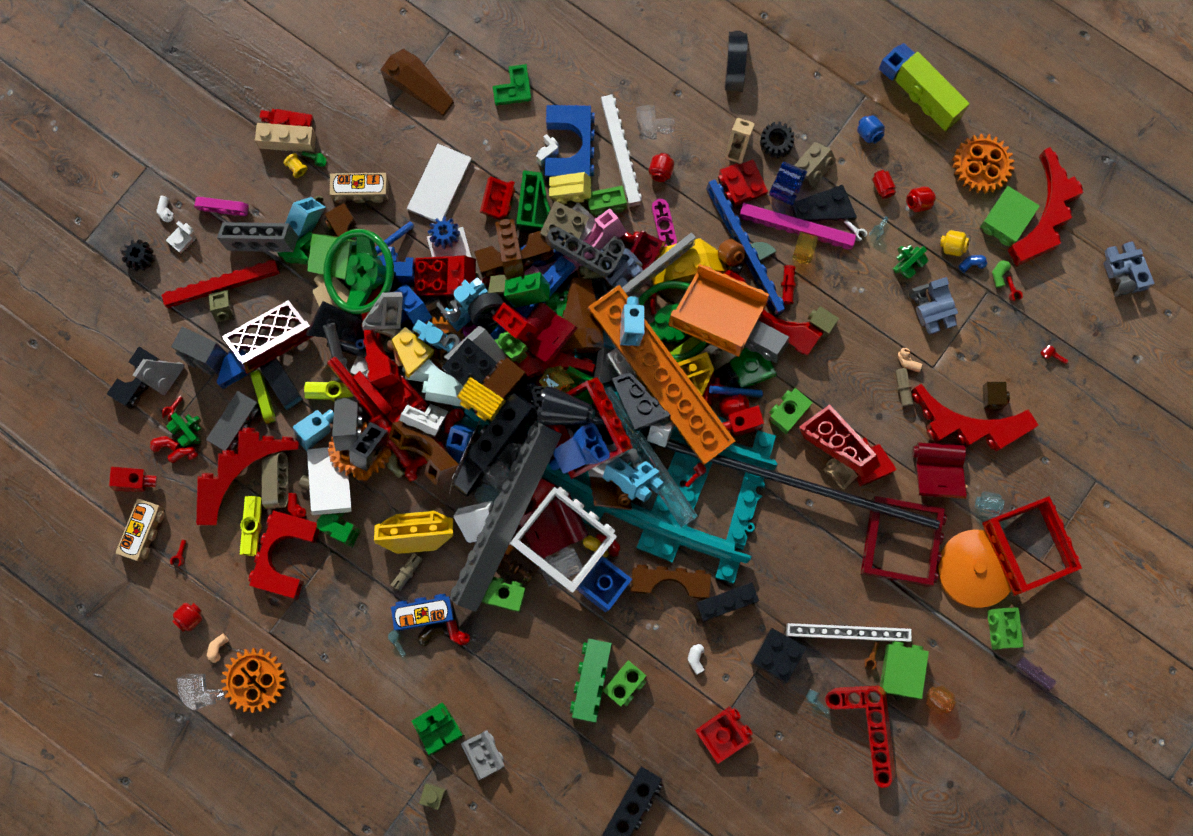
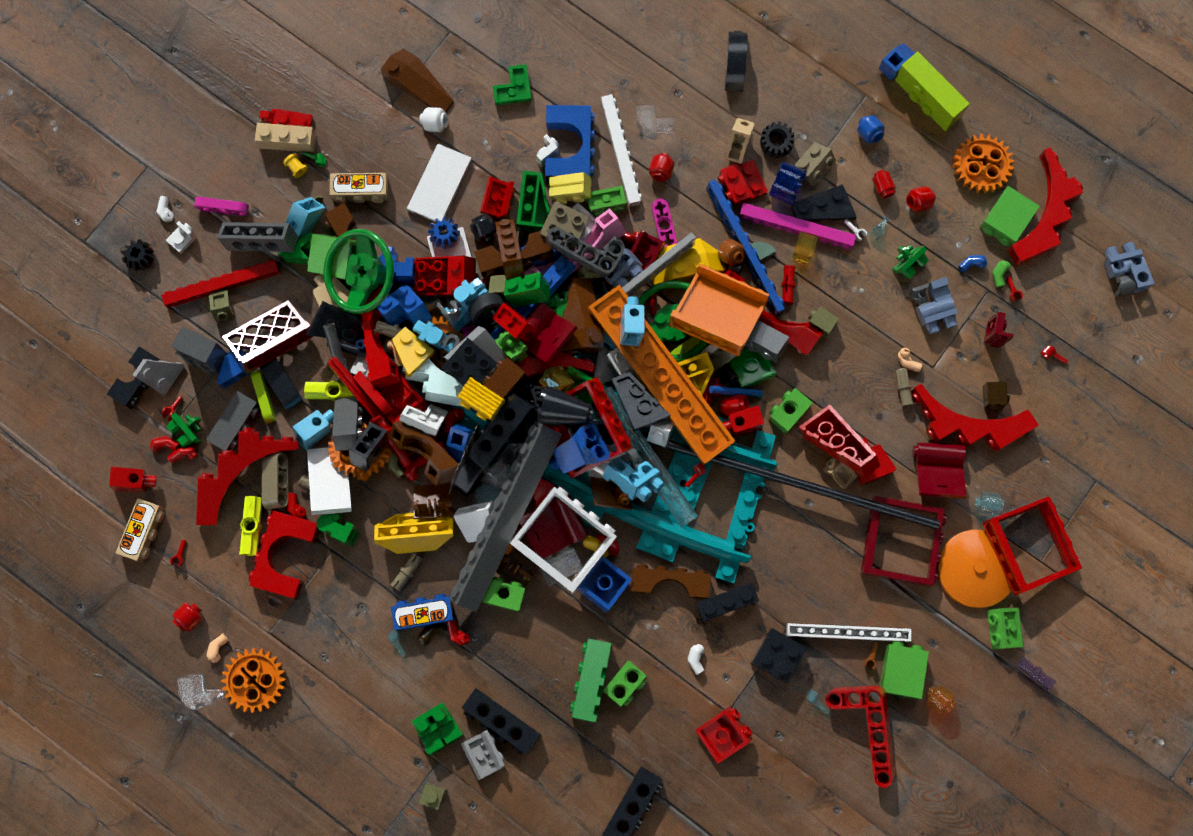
(385, 312): light grey wing -> none
(395, 236): blue bar -> none
(433, 501): none -> reddish brown hinge
(434, 119): none -> white head
(478, 699): none -> black brick
(483, 228): none -> black head
(955, 243): yellow head -> none
(994, 331): none -> dark red bracket

